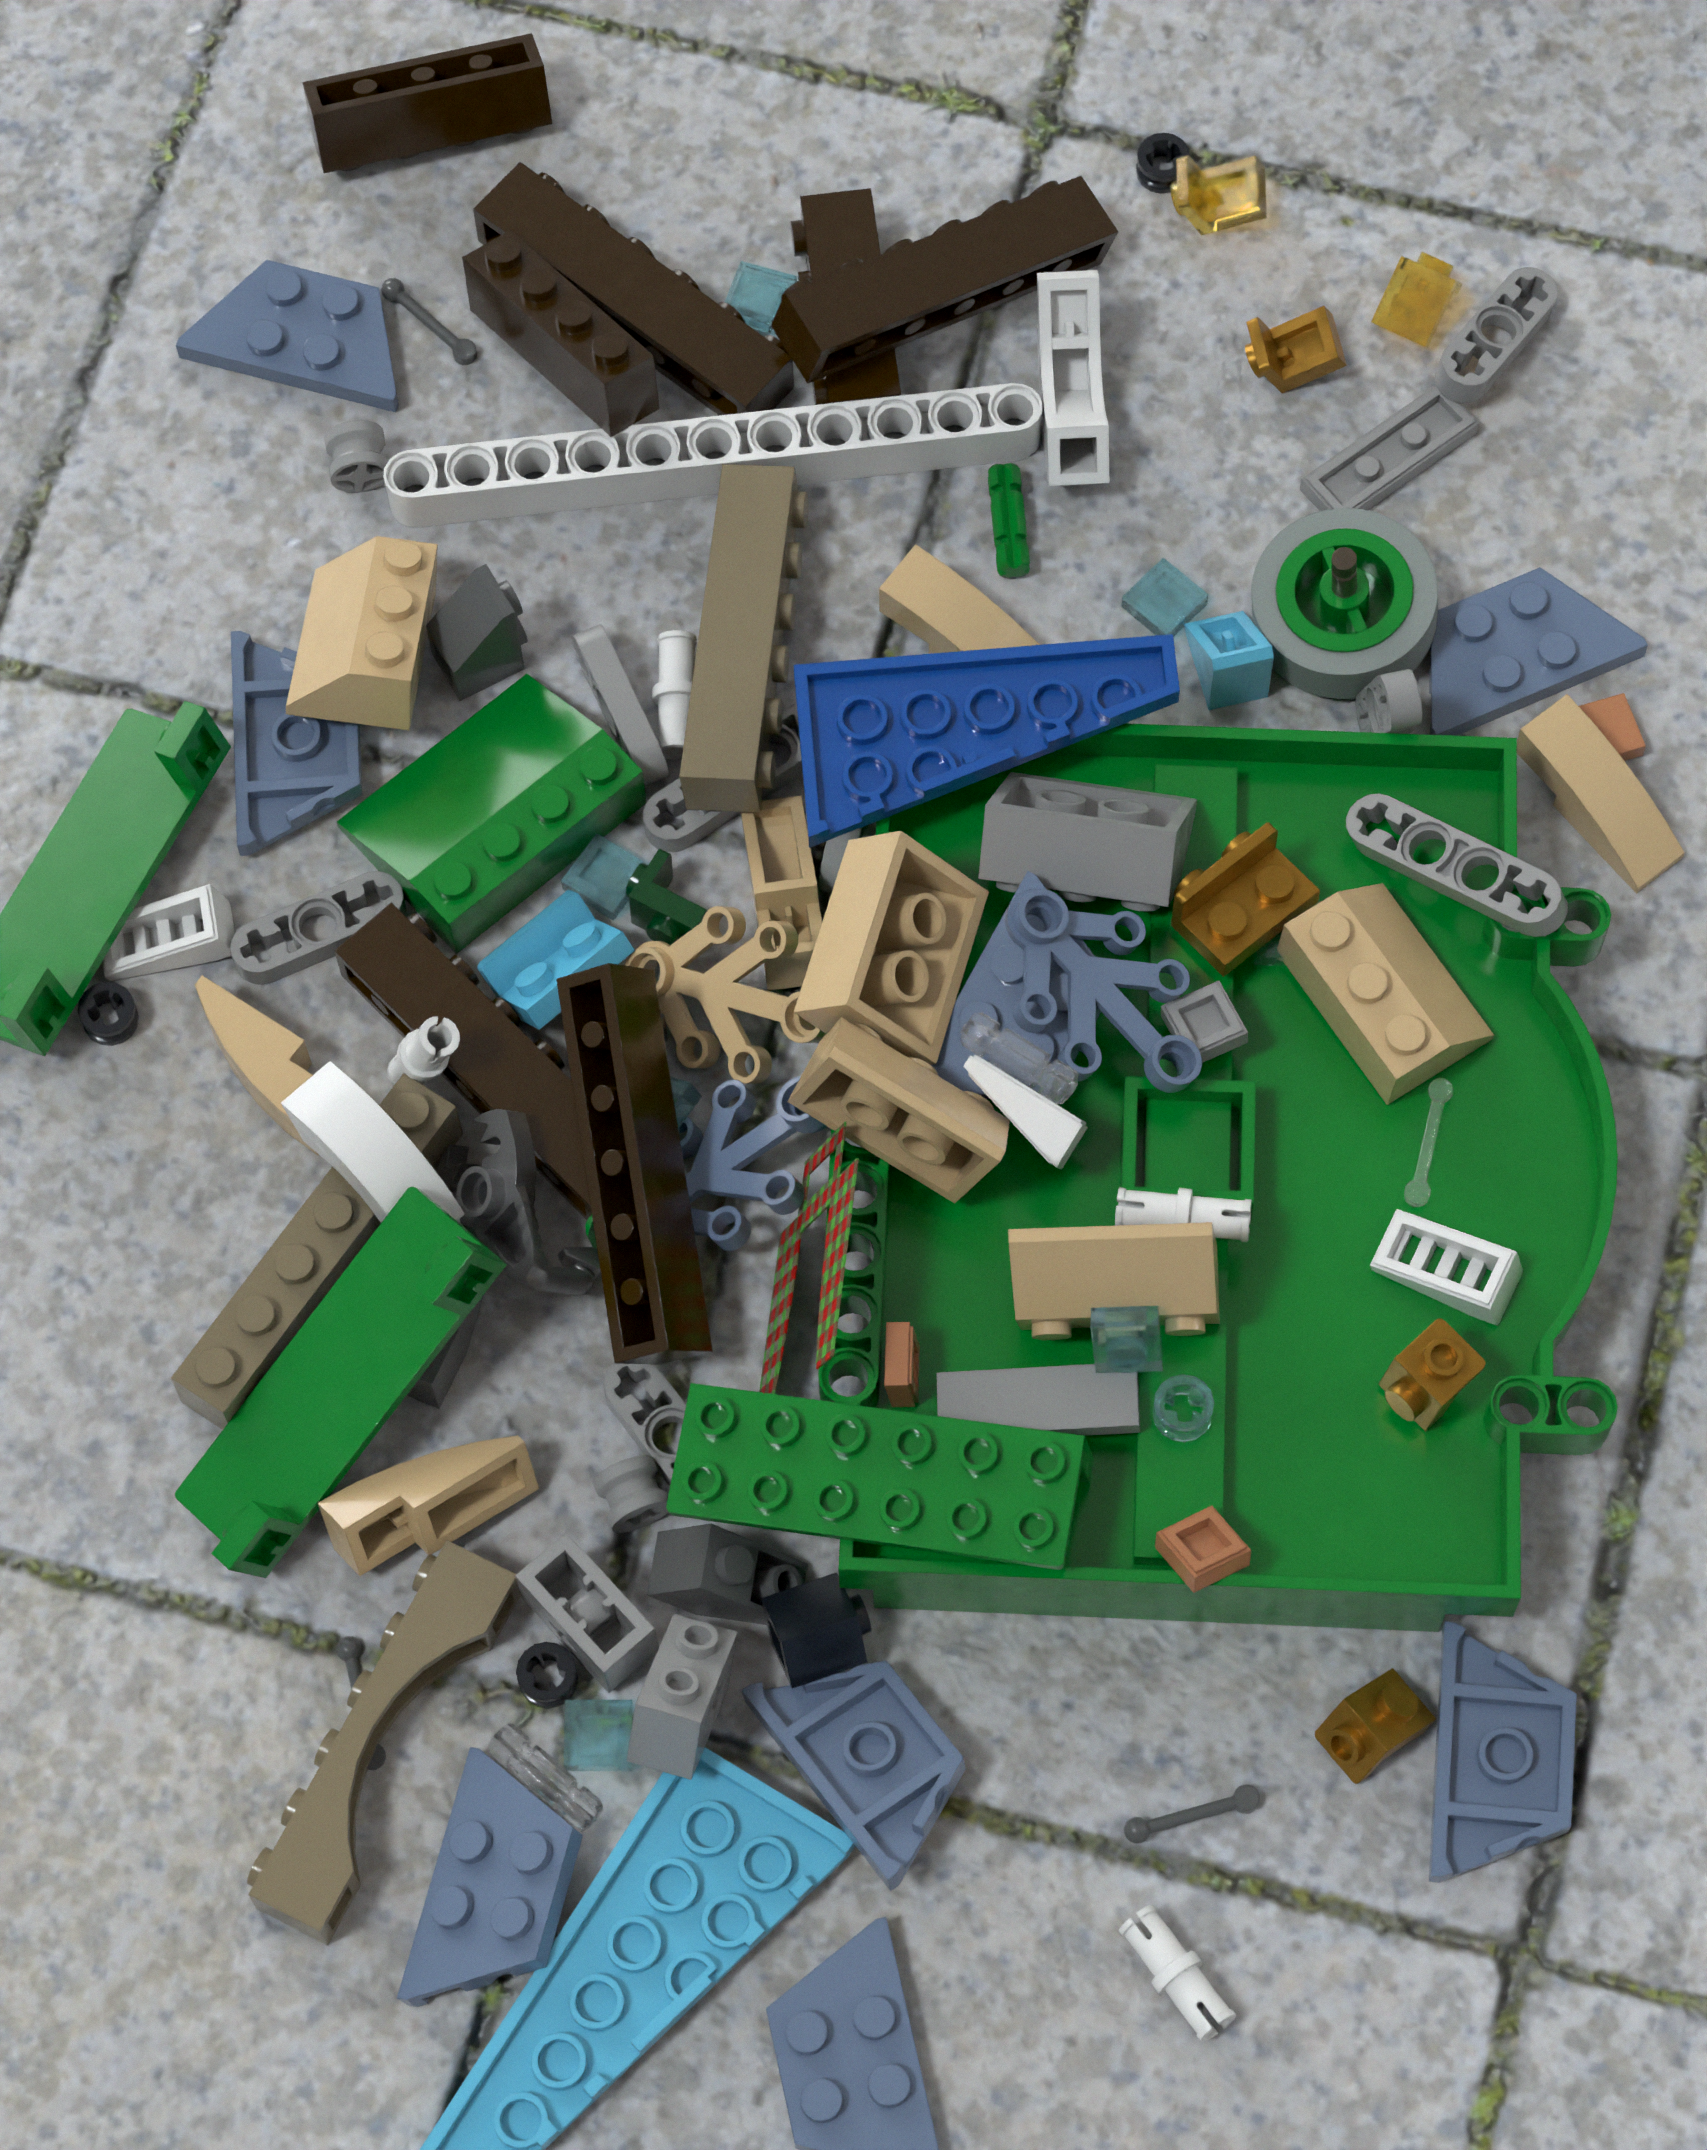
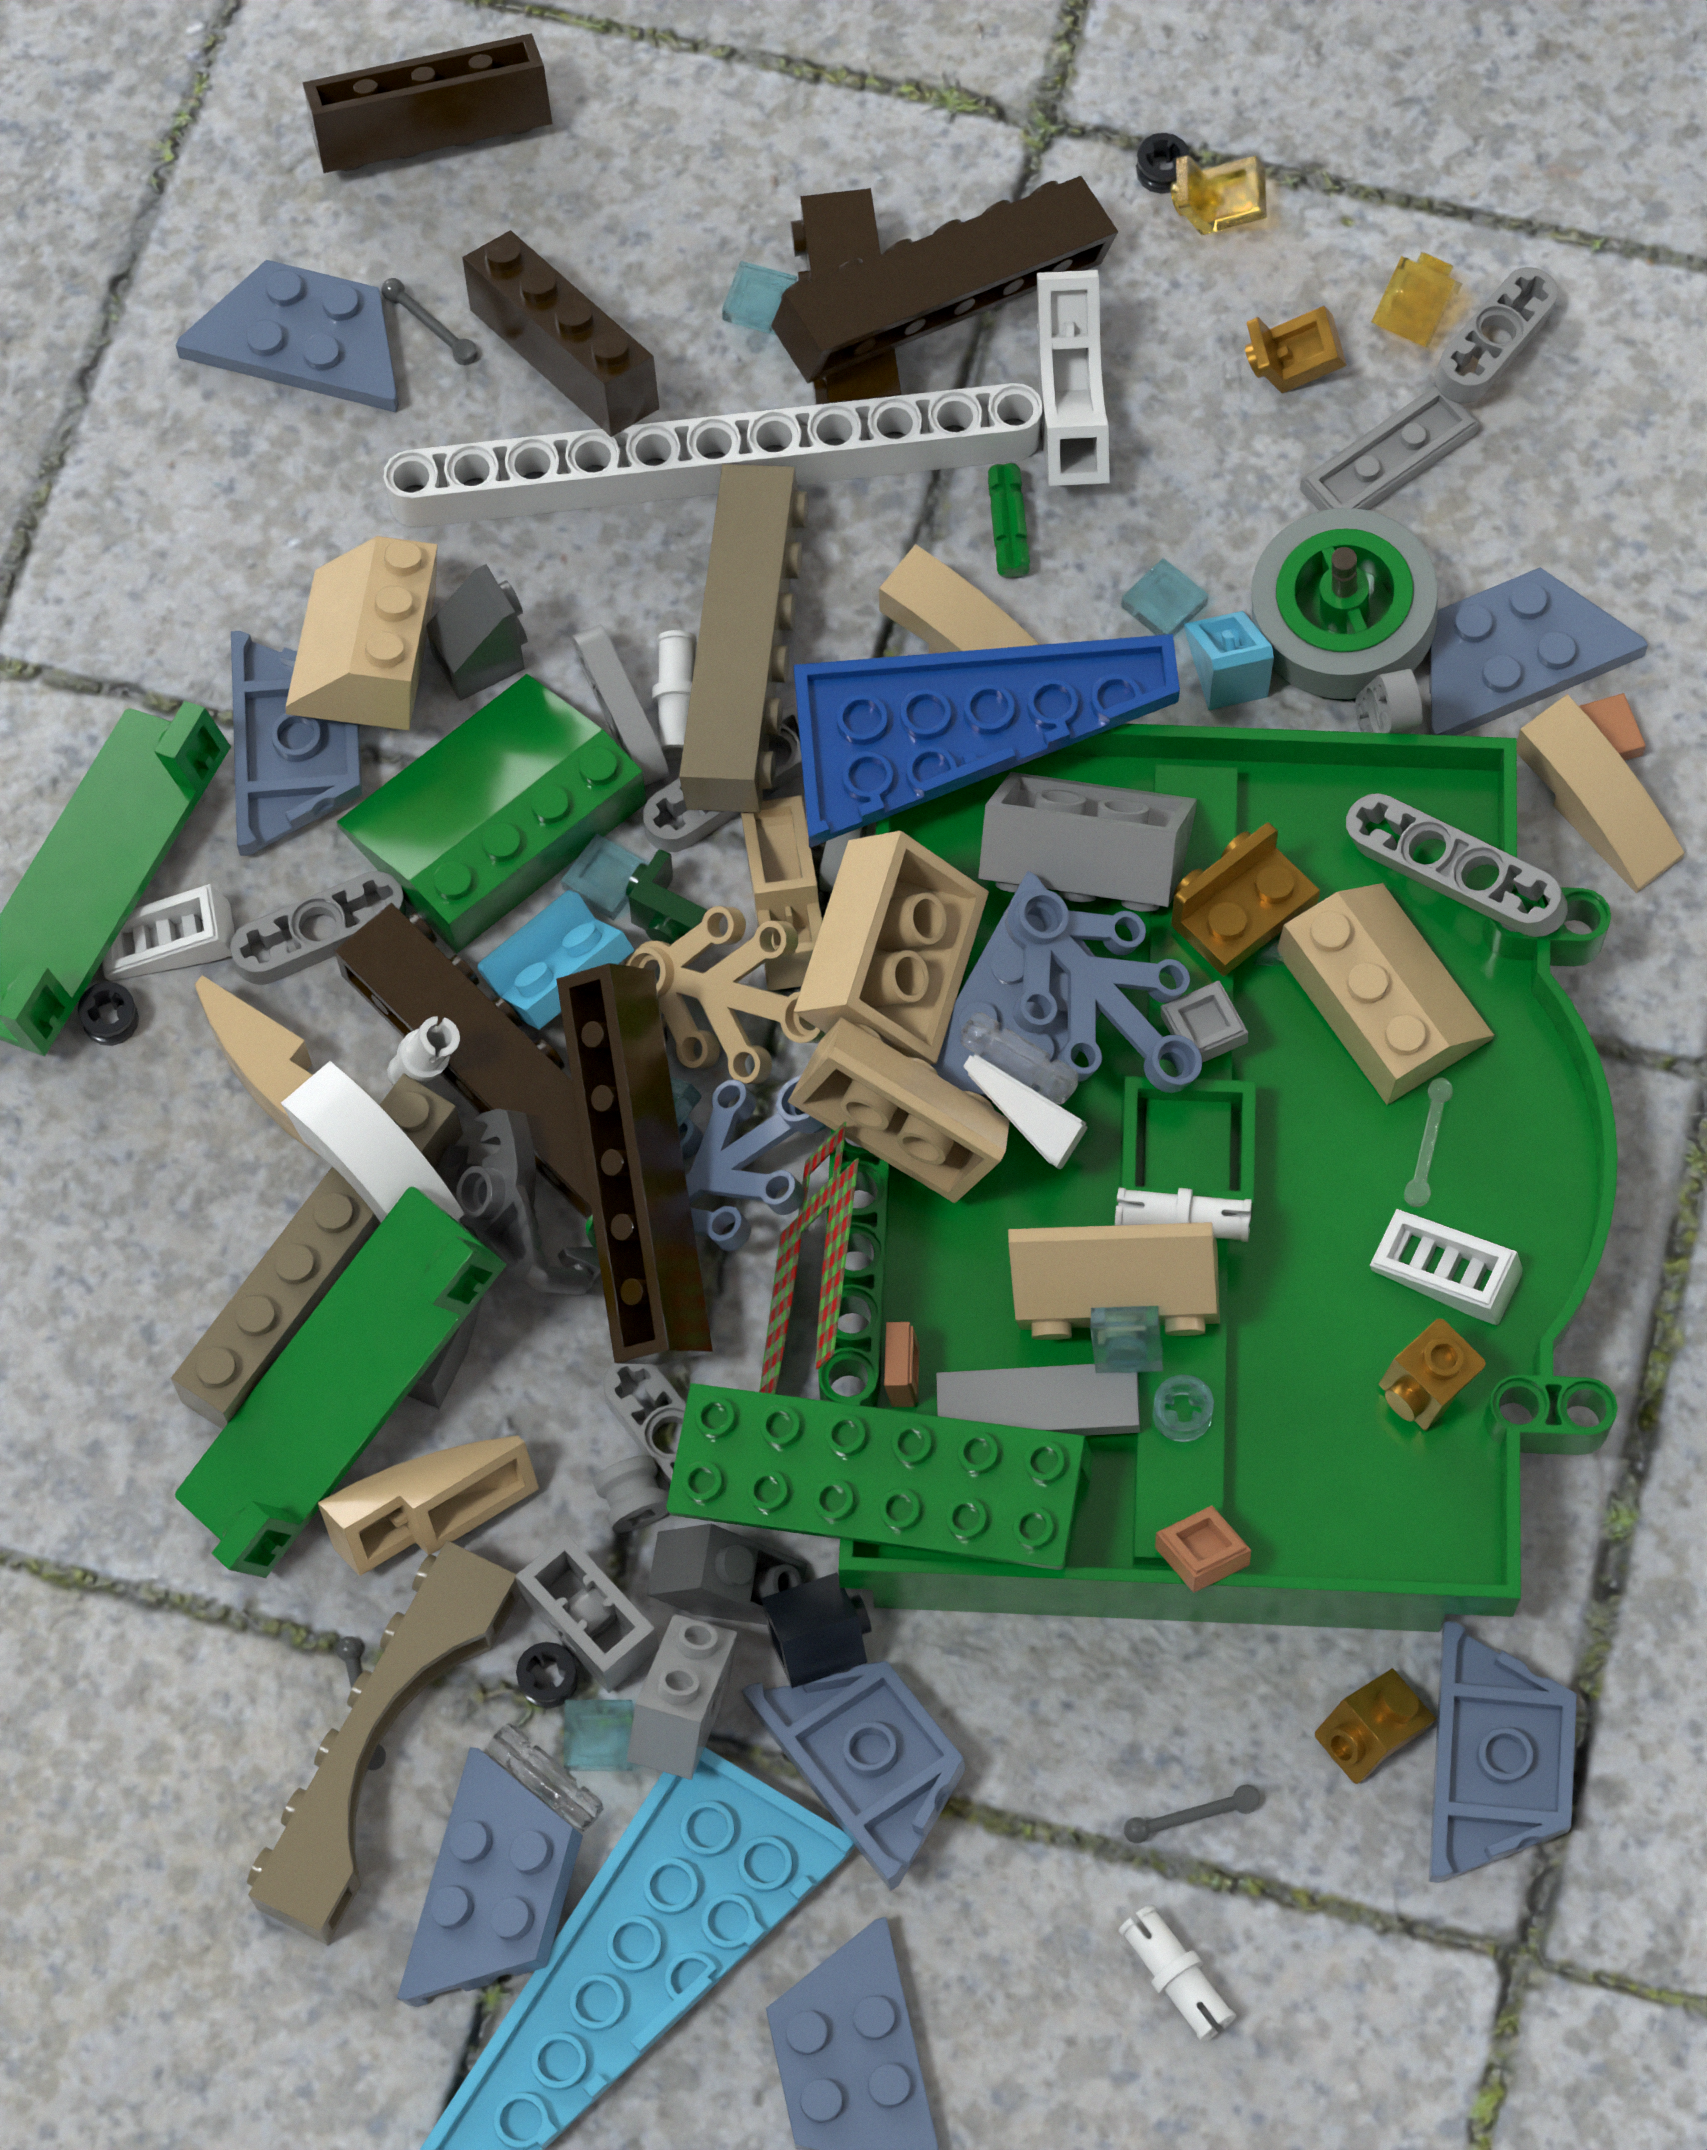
(356, 455): light grey wheel -> none
(691, 336): dark brown brick -> none

